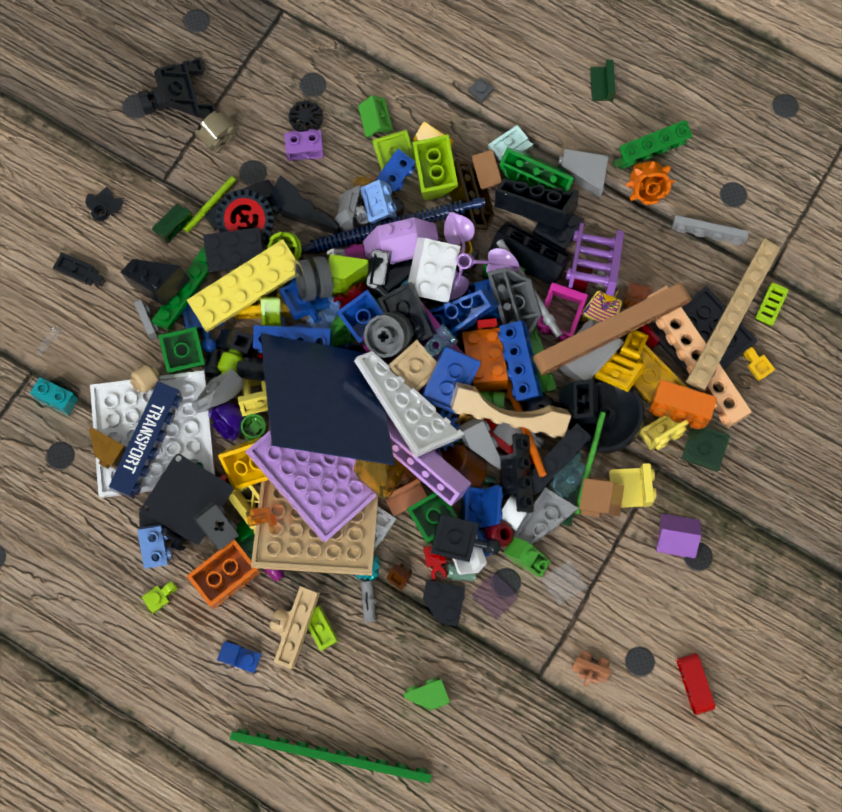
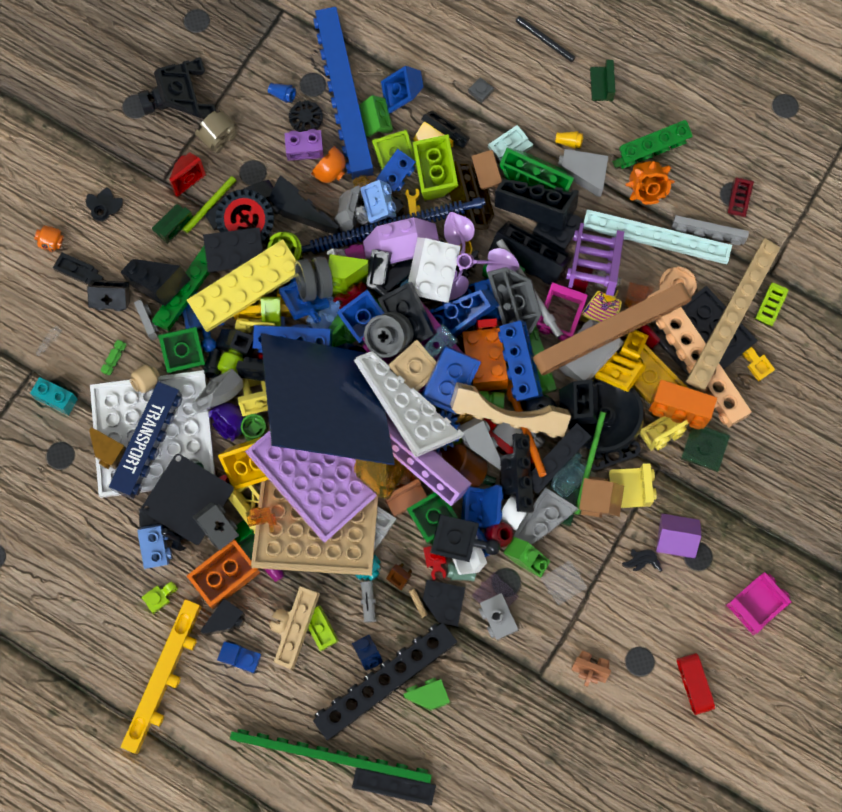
(49, 238): none -> orange head
(108, 295): none -> black brick
(113, 357): none -> bright green axle
(162, 677): none -> yellow piece
(186, 173): none -> red slope
(224, 619): none -> black slope
(246, 324): none -> light yellow plant
(283, 92): none -> blue cone
(330, 166): none -> orange cylinder
(344, 93): none -> blue brick
(367, 652): none -> dark blue bracket
(394, 786): none -> black tile
(401, 87): none -> blue slope
(412, 207): none -> yellow plate
(418, 603): none -> tan piece
(438, 632): none -> black brick
(446, 127): none -> black hinge
(498, 616): none -> light grey brick
(544, 38): none -> black bar
(570, 139): none -> yellow cone
(628, 456): none -> black beam
(642, 558): none -> black piece
(658, 237): none -> light aqua plate
(679, 275): none -> light nougat tile
(744, 183): none -> dark red slope
(759, 603): none -> dark pink panel

